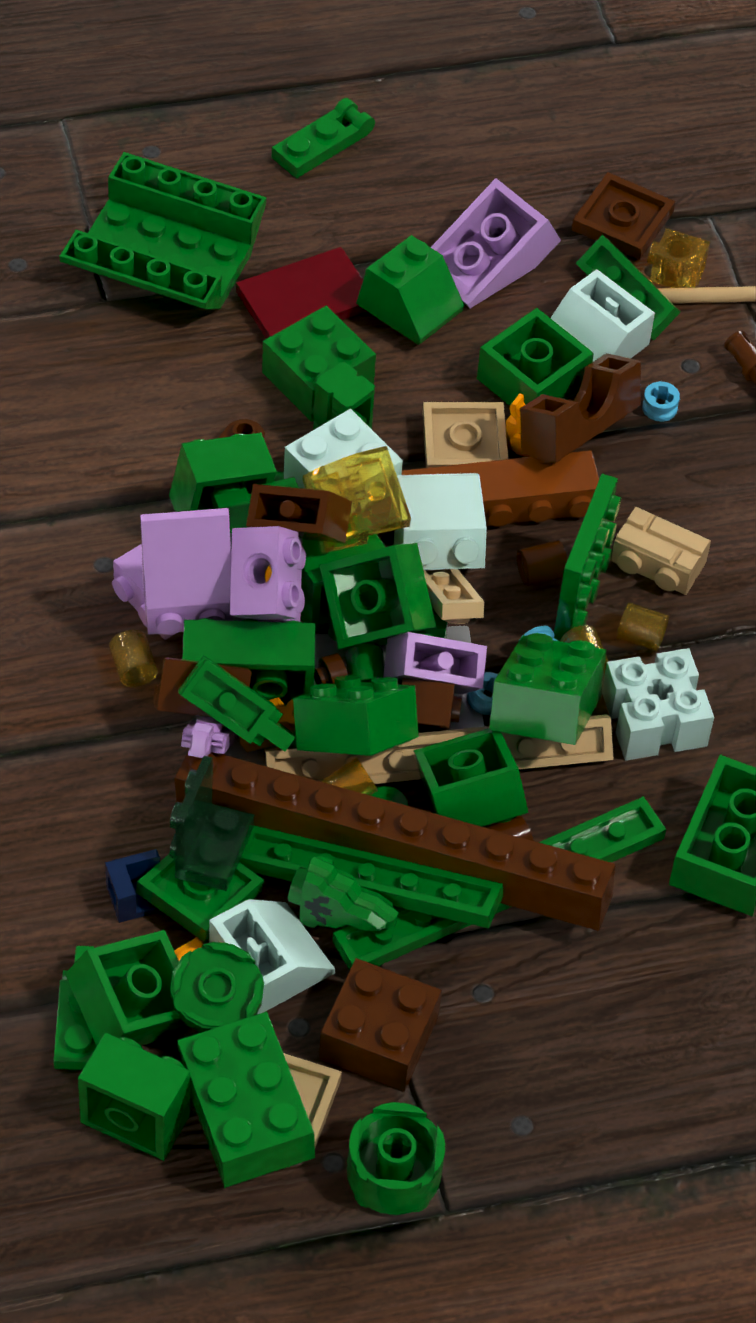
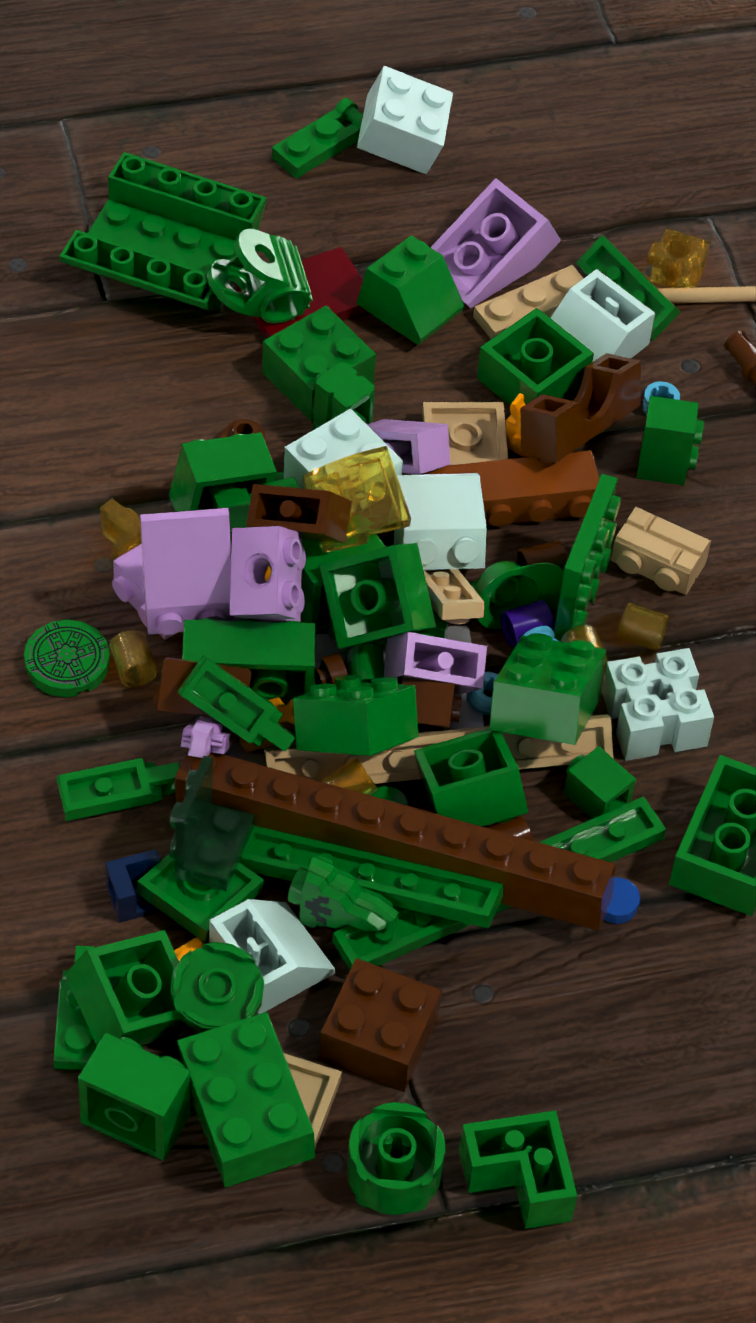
(66, 658): none -> green tile
(114, 787): none -> green hinge
(121, 527): none -> clear yellow bracket
(269, 290): none -> green piece
(405, 120): none -> light aqua brick
(419, 444): none -> lavender brick
(511, 585): none -> green piece
(521, 619): none -> dark purple beam
(522, 1154): none -> green brick
(544, 294): none -> tan plate
(598, 783): none -> green brick
(623, 903): none -> blue tile
(624, 215): reddish brown plate -> none
(668, 440): none -> green brick

